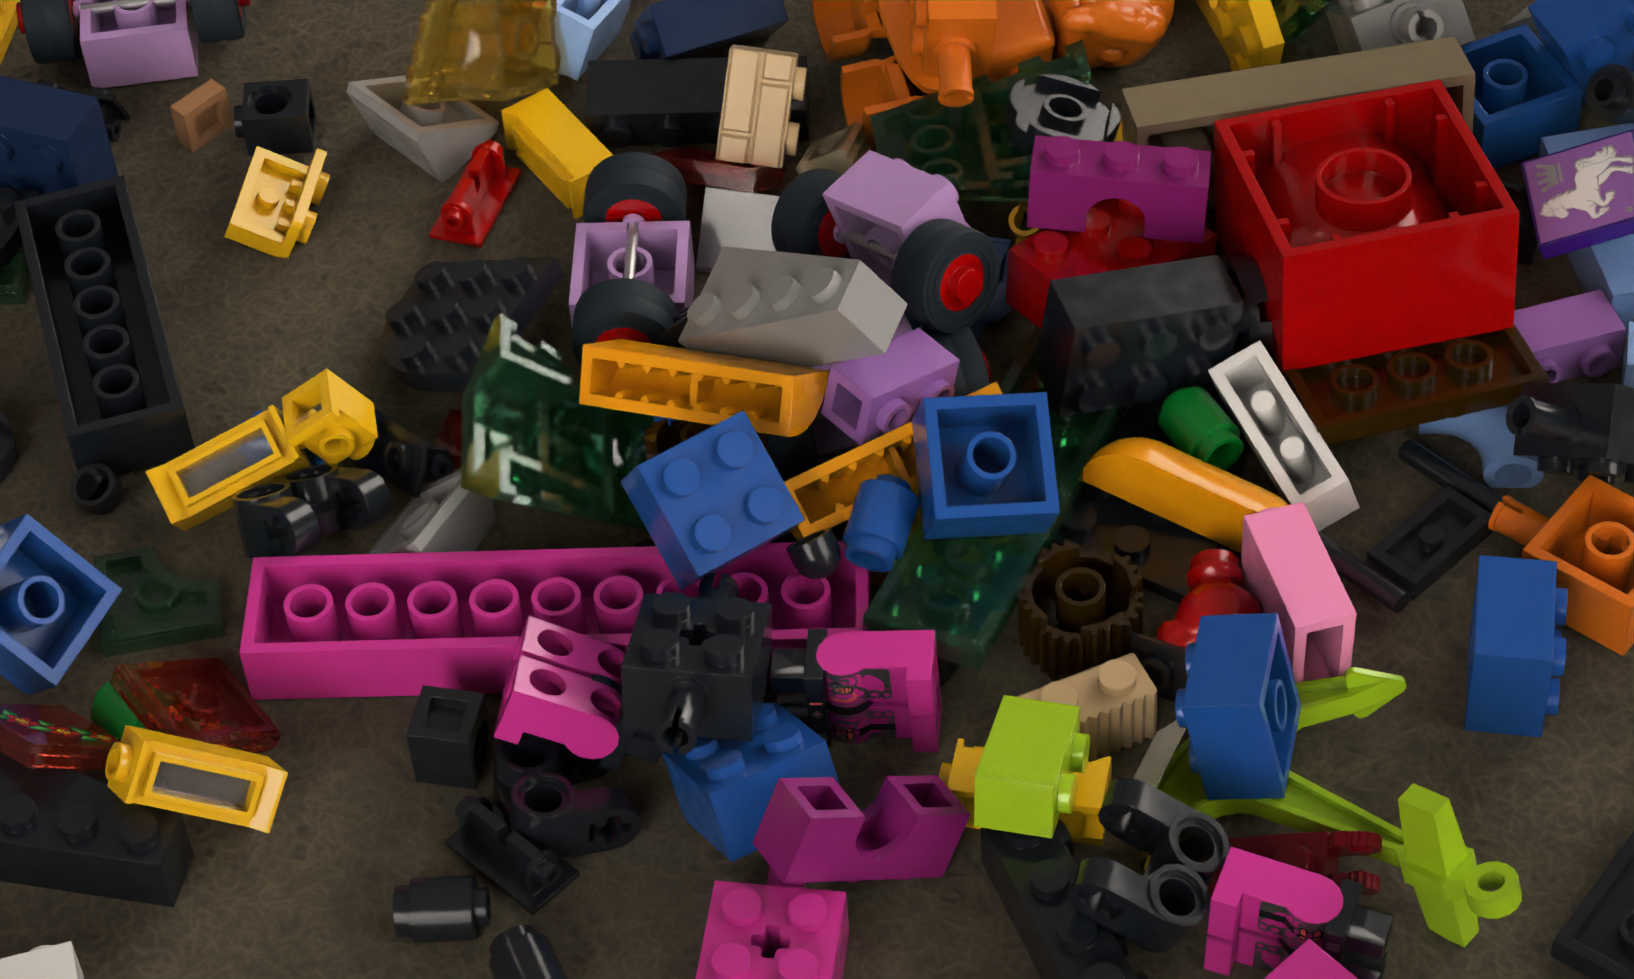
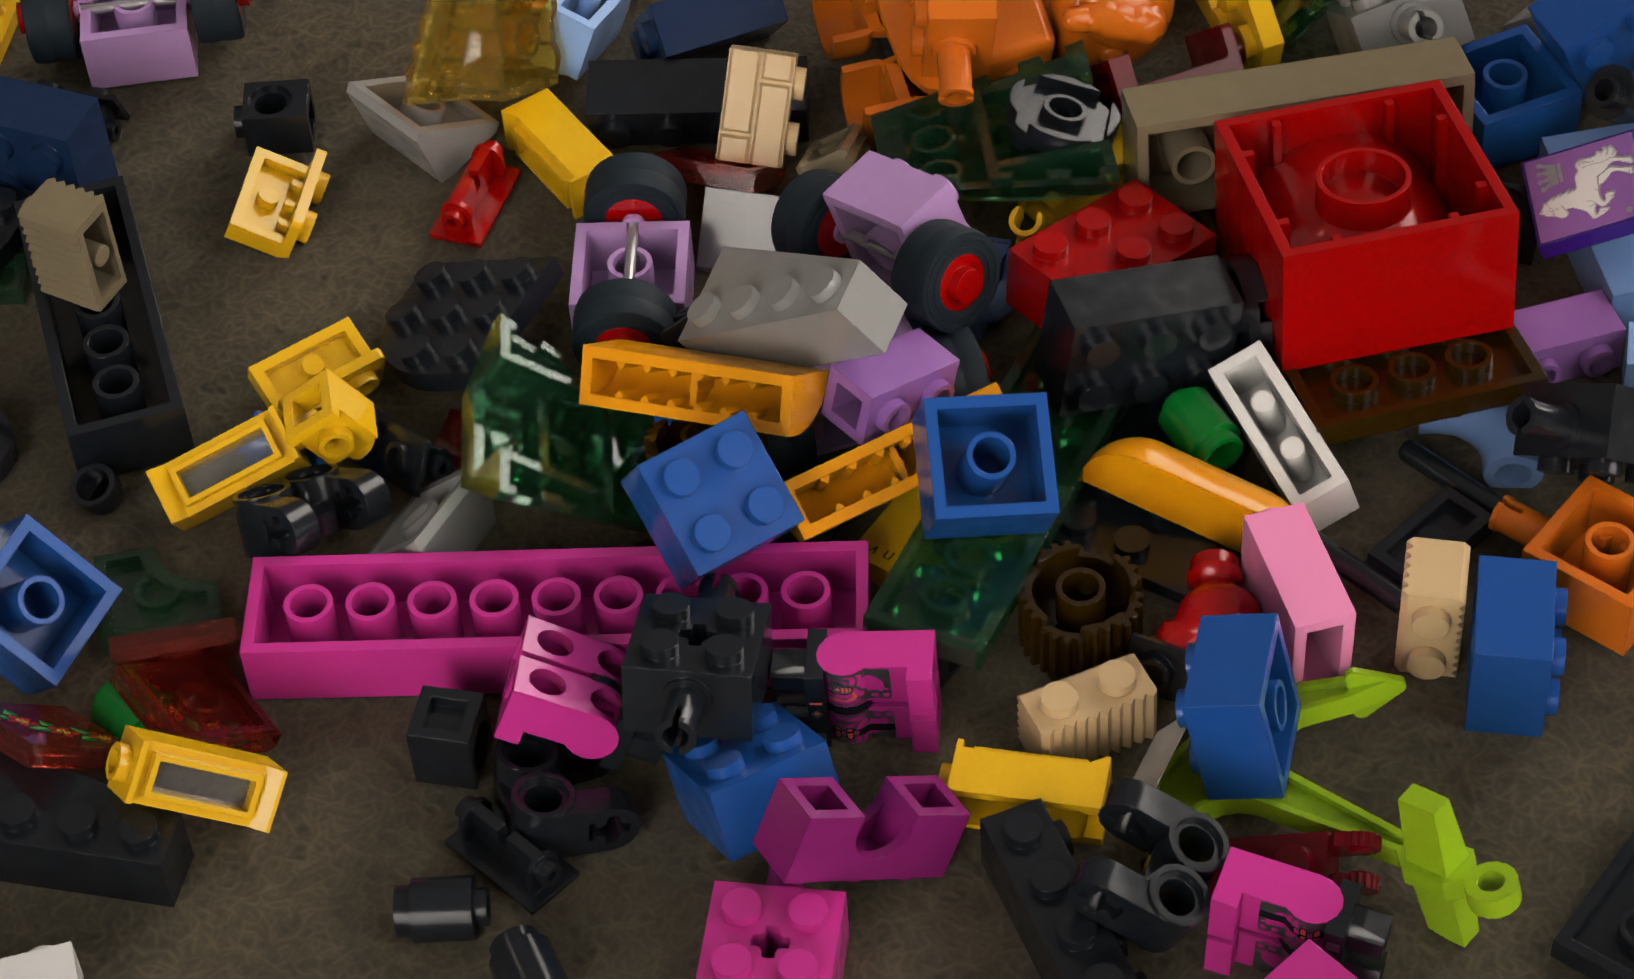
(72, 244): none -> dark tan brick
(190, 641): none -> clear red tile
(202, 115): medium nougat plate -> none
(334, 348): none -> yellow bracket
(816, 554): black hinge -> none
(880, 523): blue brick -> none
(1030, 767): lime brick -> none
(1160, 181): magenta arch -> none
(1210, 52): none -> dark red panel
(1432, 607): none -> tan brick

